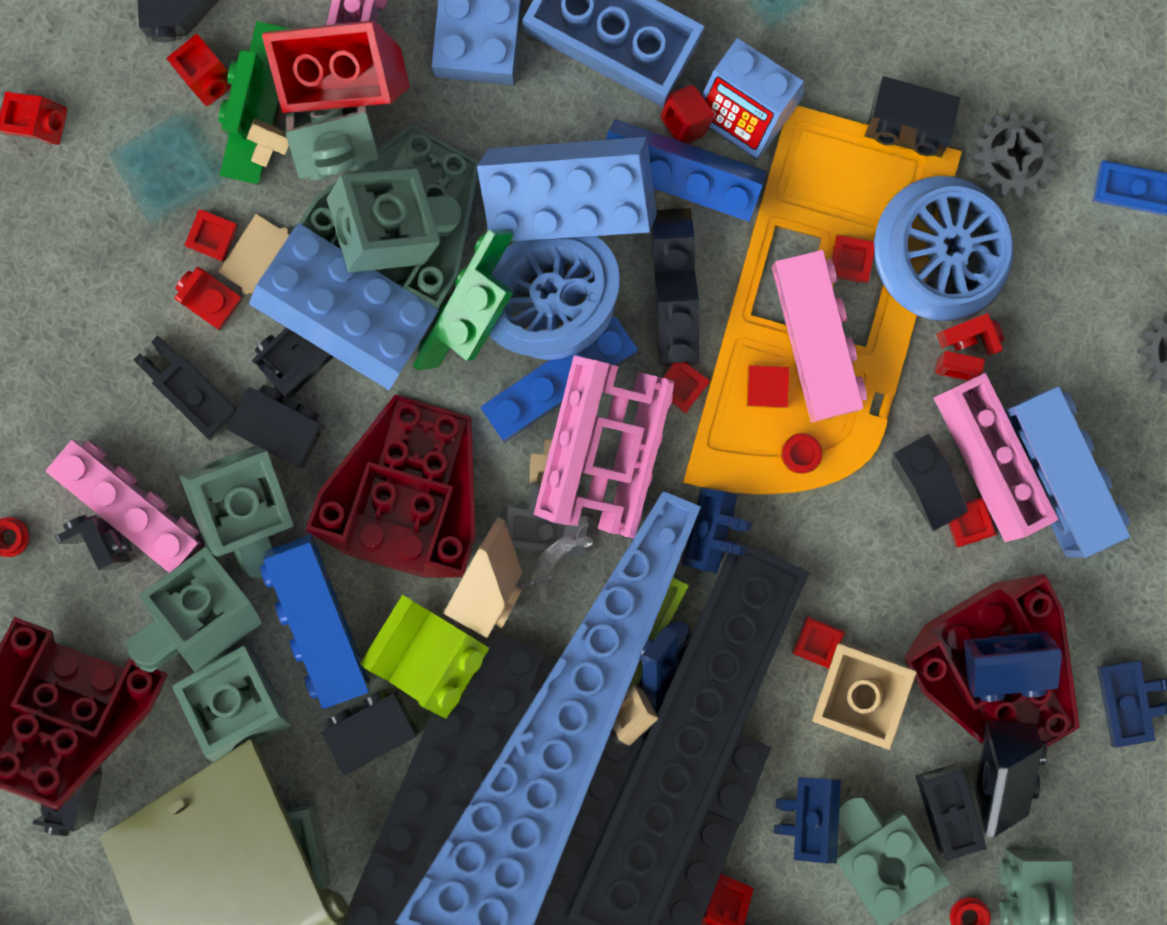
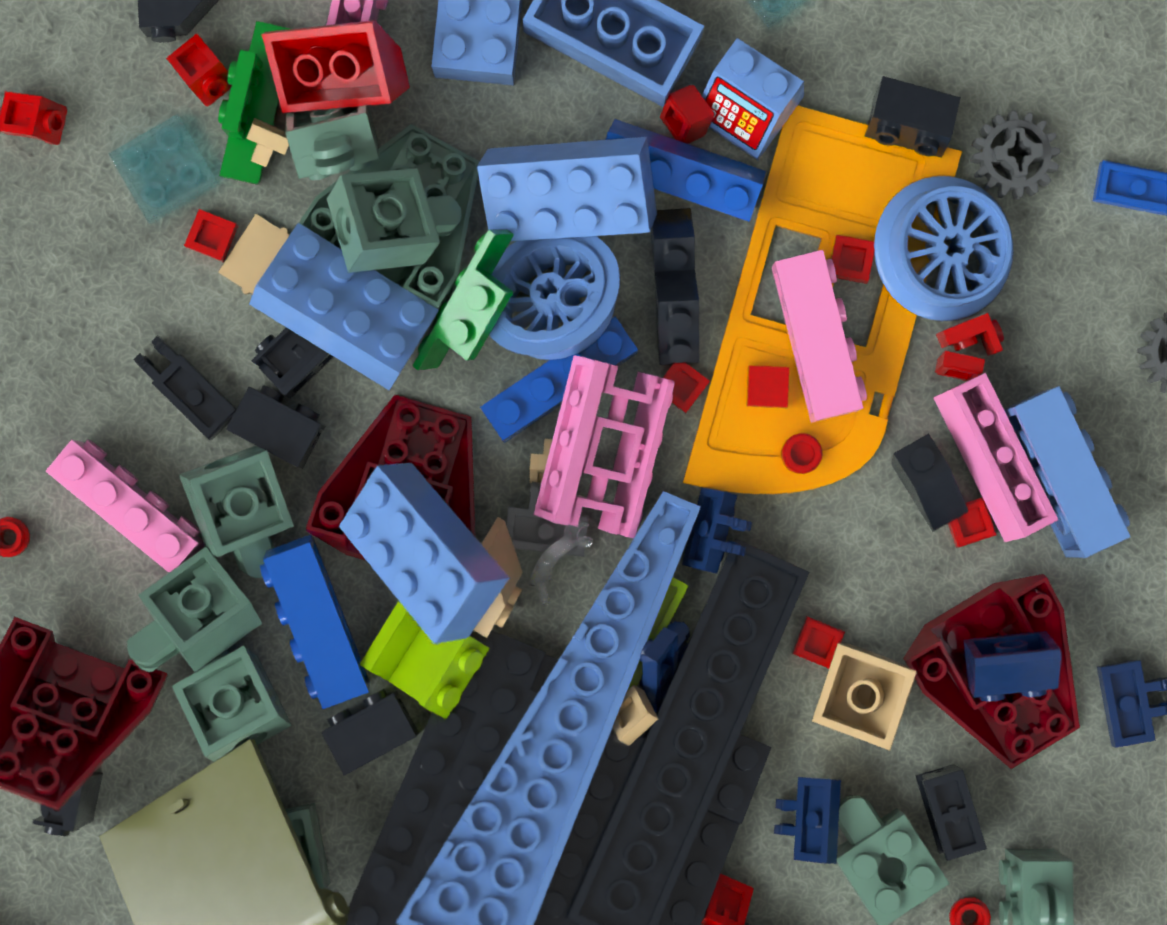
(104, 543): black bracket -> none
(207, 297): red bracket -> none
(423, 552): none -> medium blue brick
(1008, 774): black slope -> none

